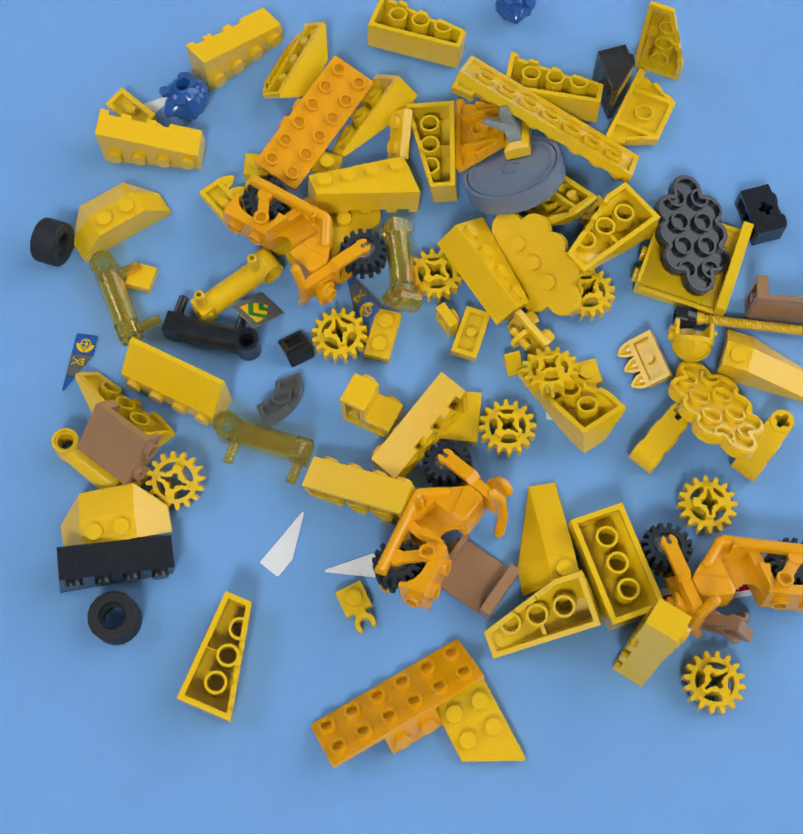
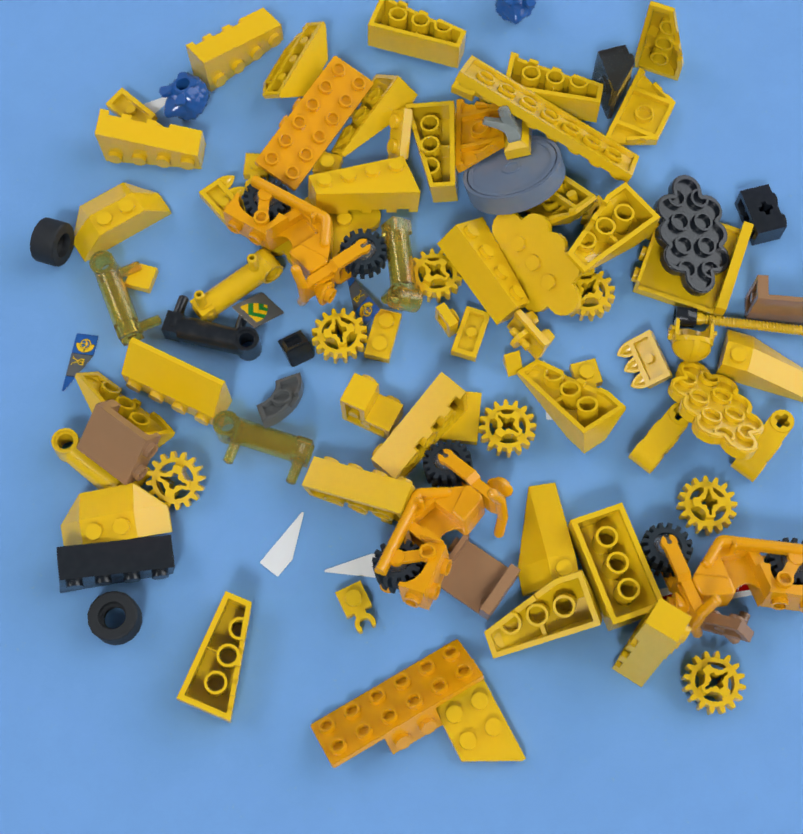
(550, 371): yellow gear -> none

